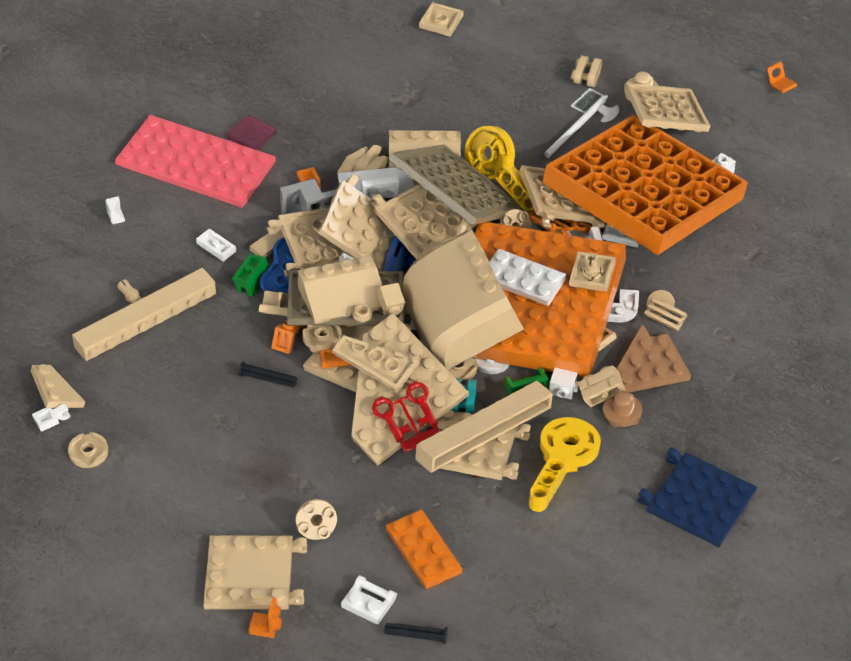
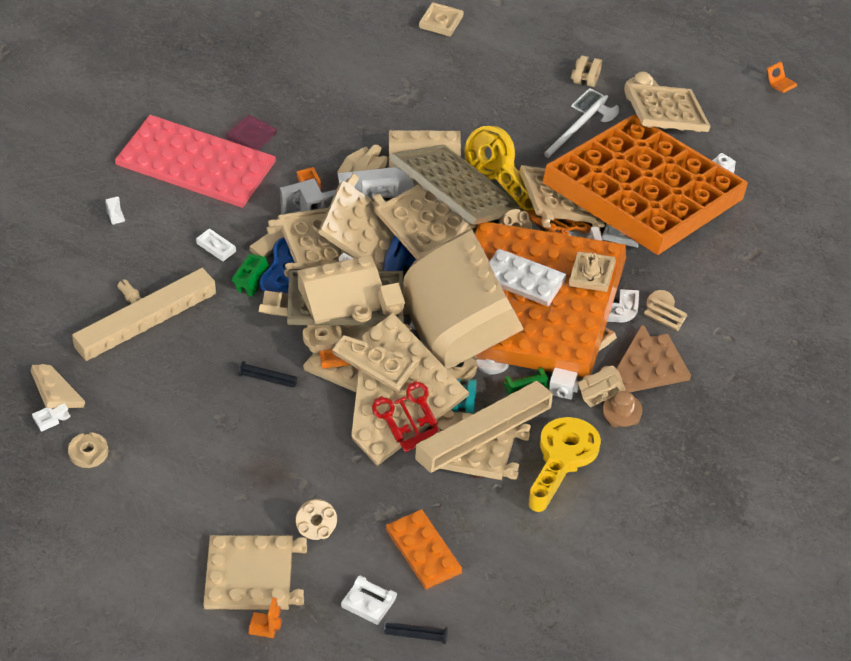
(284, 336): orange bracket -> none
(699, 498): dark blue plate -> none

